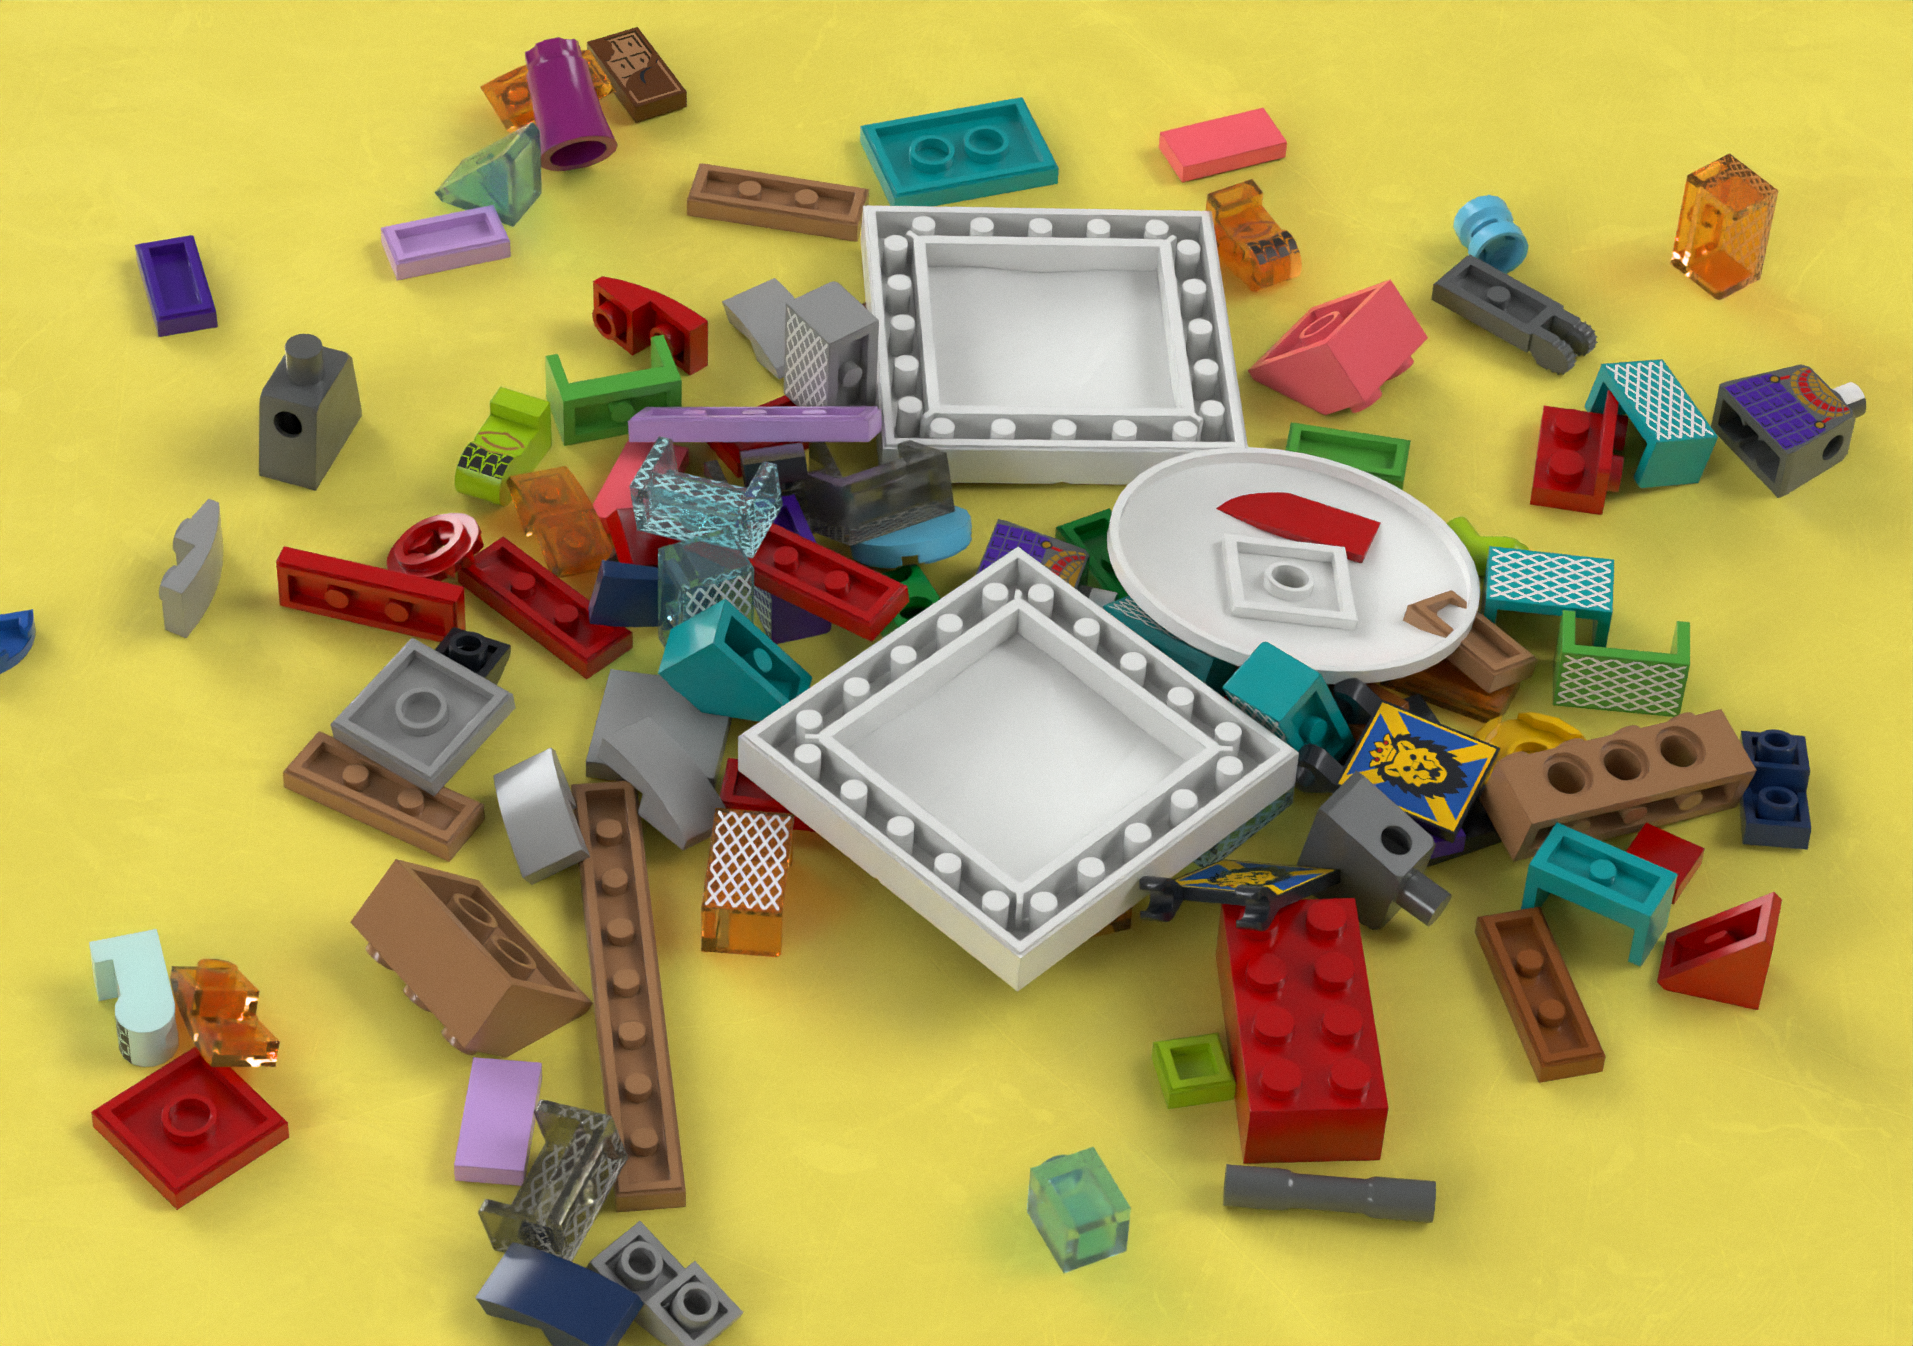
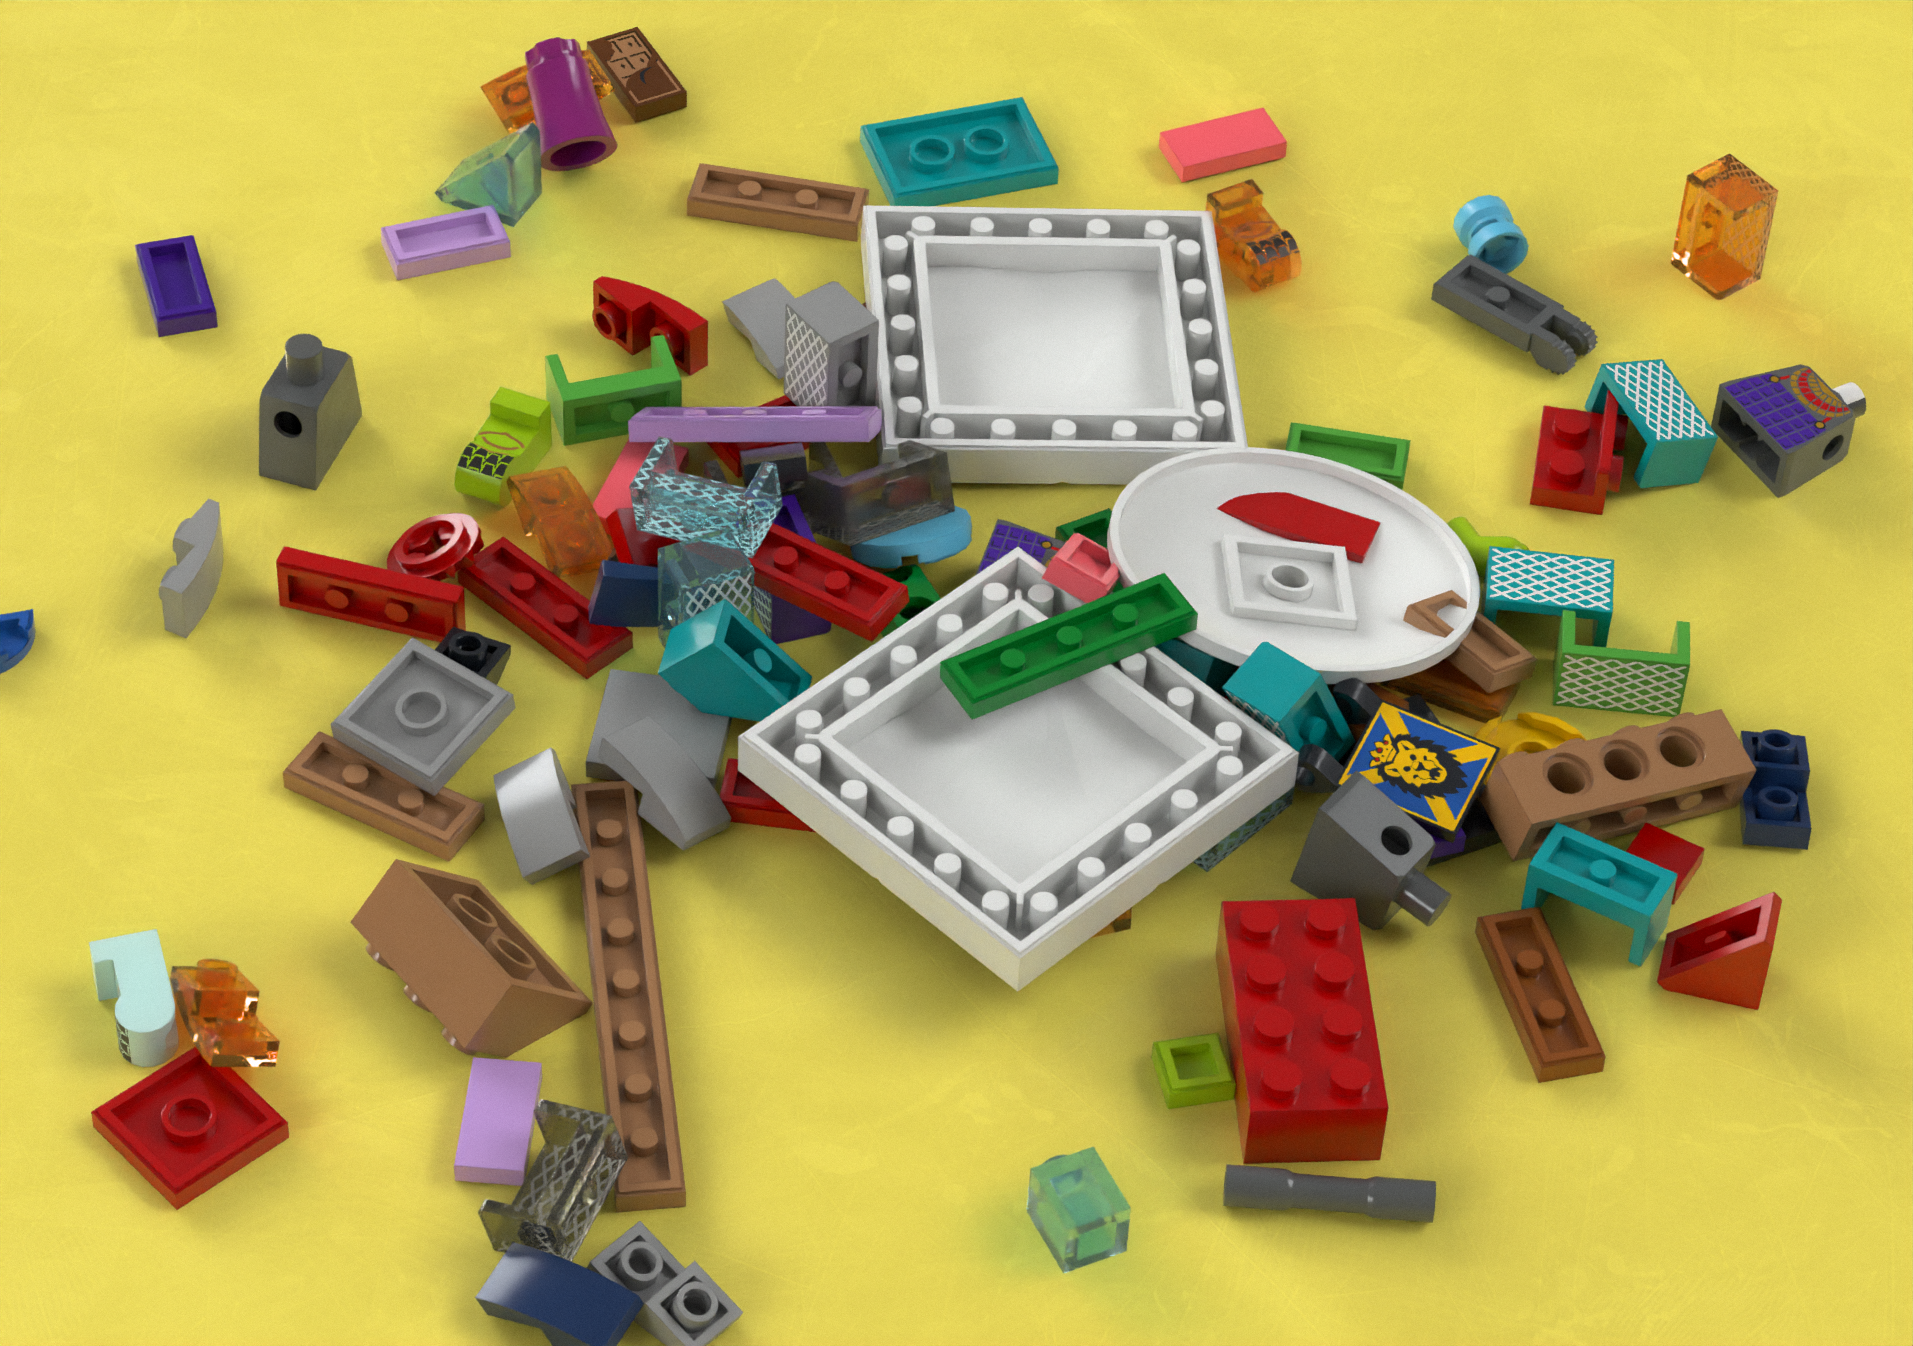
(746, 882): clear orange panel -> none
(1068, 645): none -> green tile
(1083, 569): none -> coral tile
(1256, 885): black flag -> none
(1343, 351): coral slope -> none

